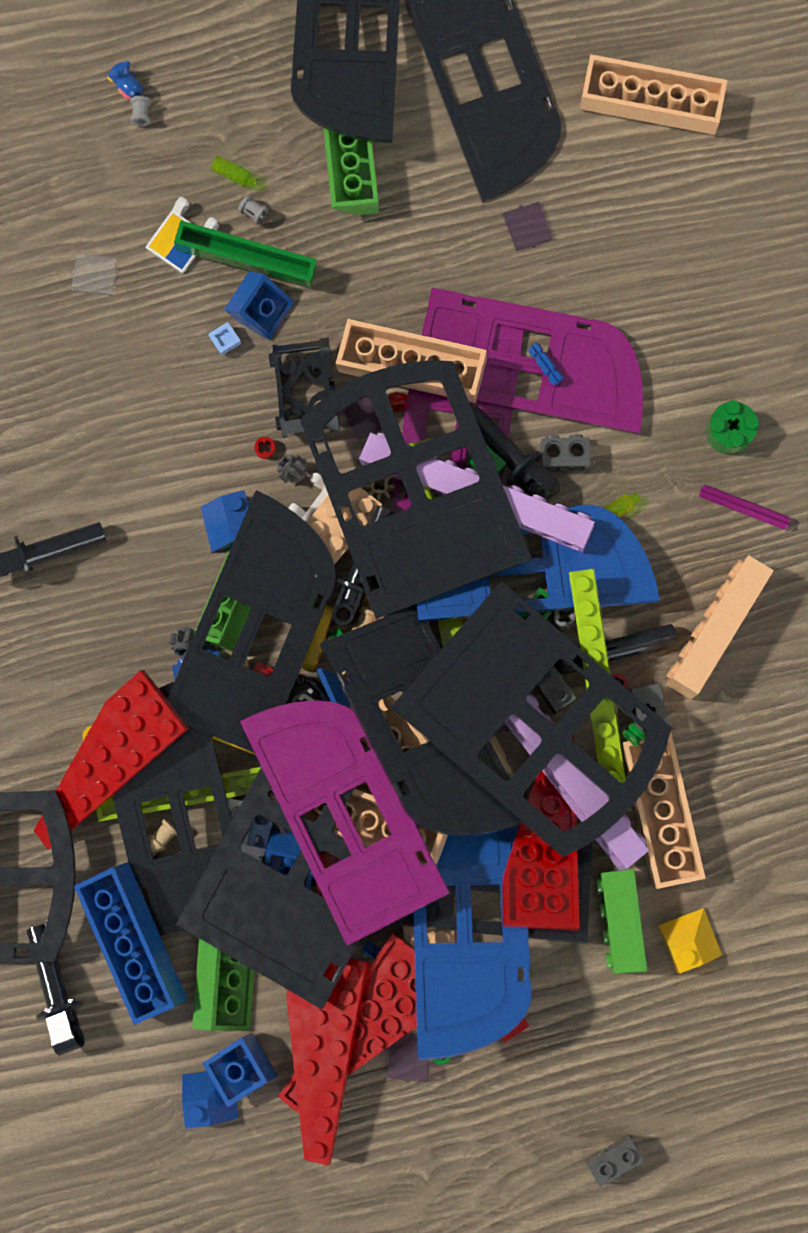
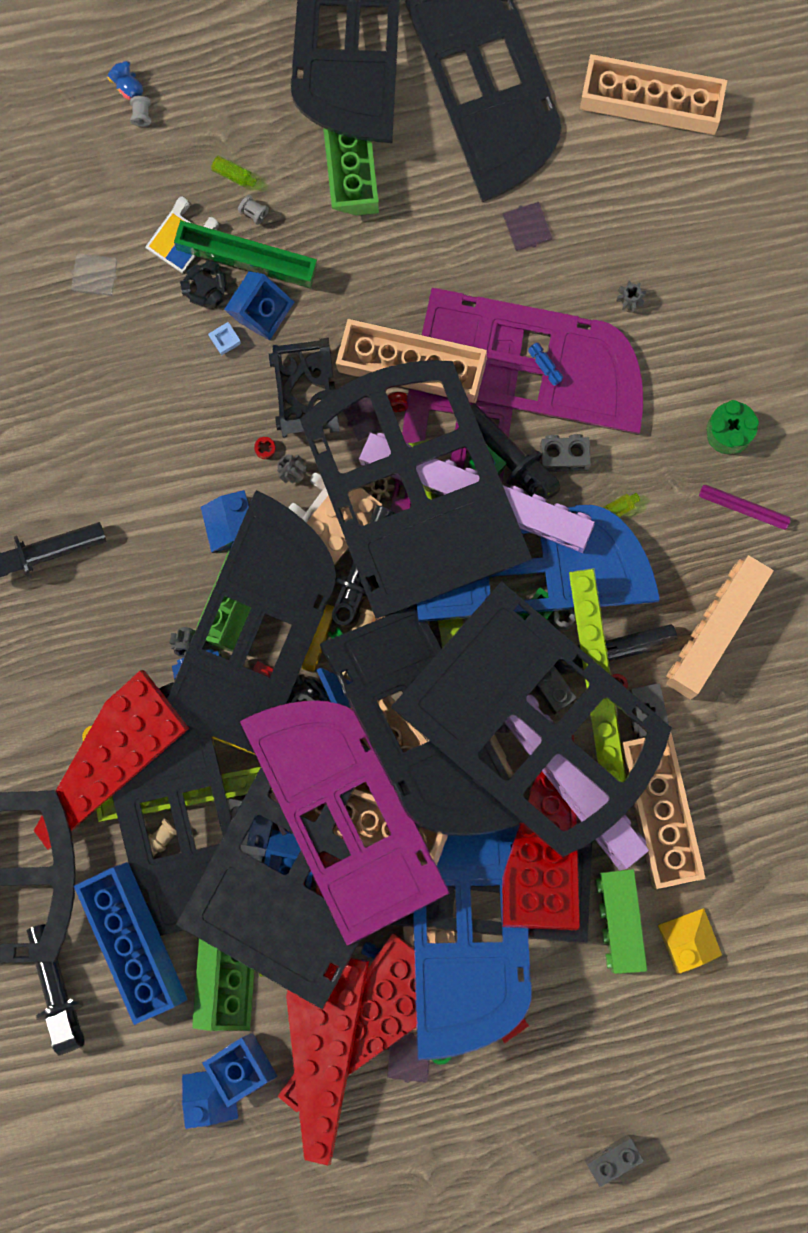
(205, 284): none -> black piece
(634, 301): none -> dark grey gear
(634, 735): green bush -> none

